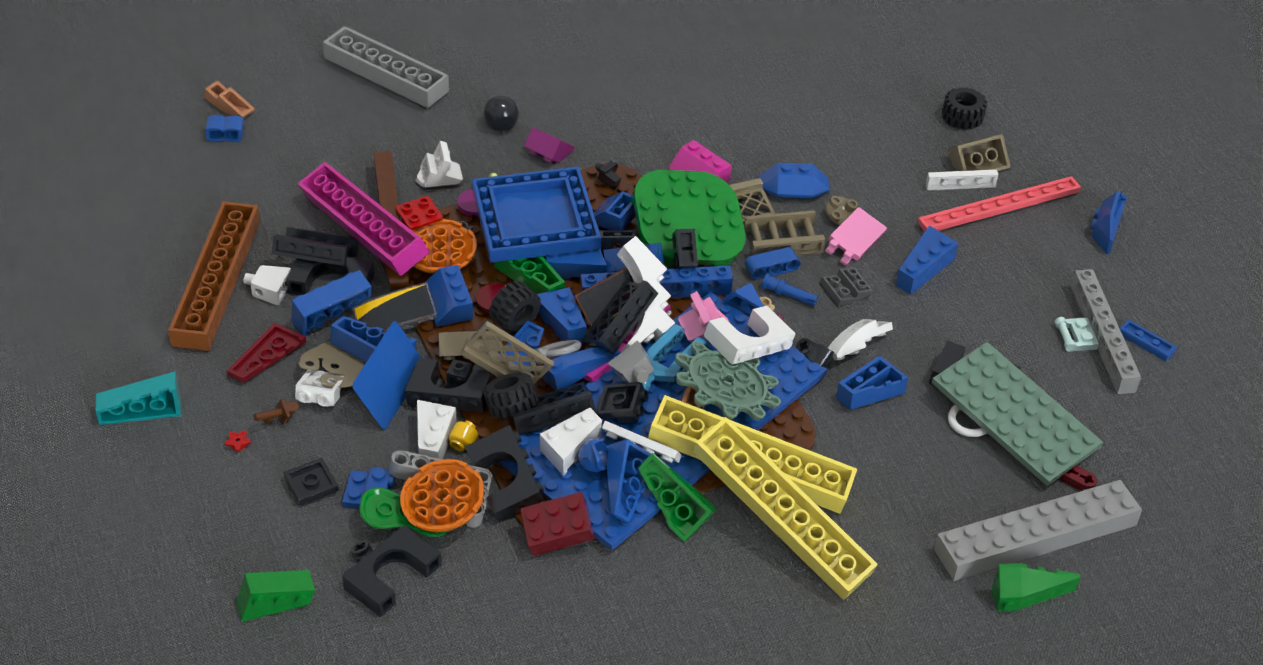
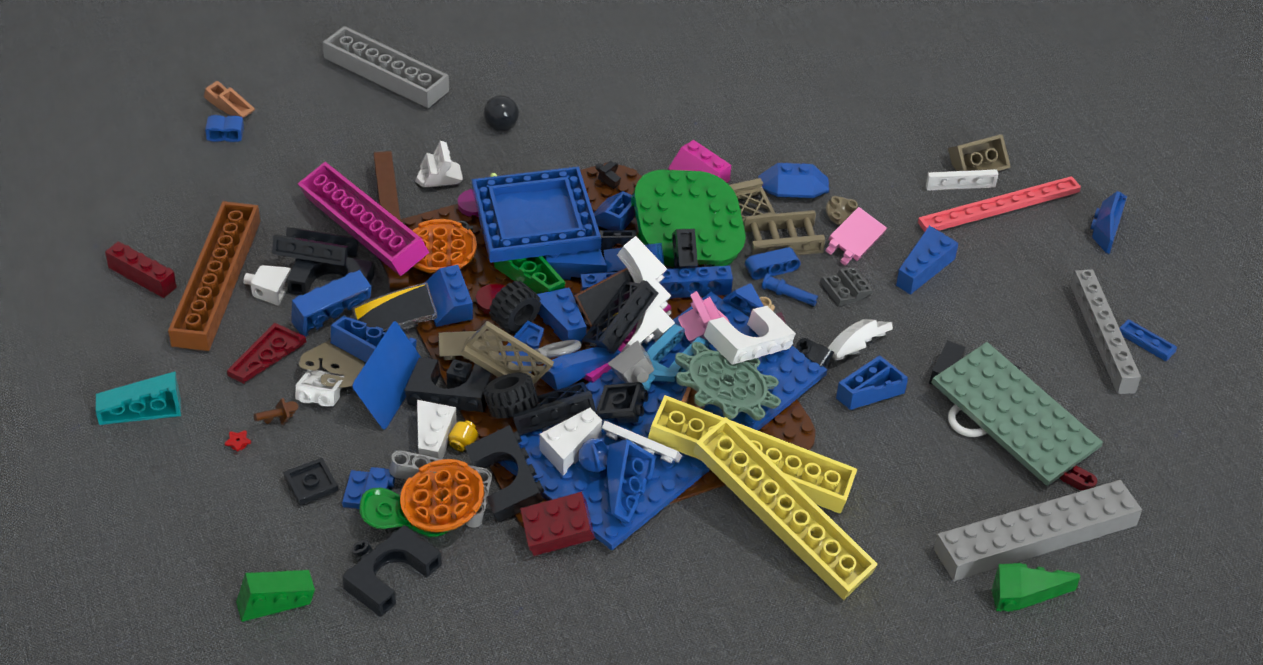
(141, 269): none -> dark red brick
(419, 213): red bracket -> none
(548, 146): magenta slope -> none
(680, 502): green wedge -> none
(964, 108): black tyre -> none
(1081, 331): light aqua plate -> none

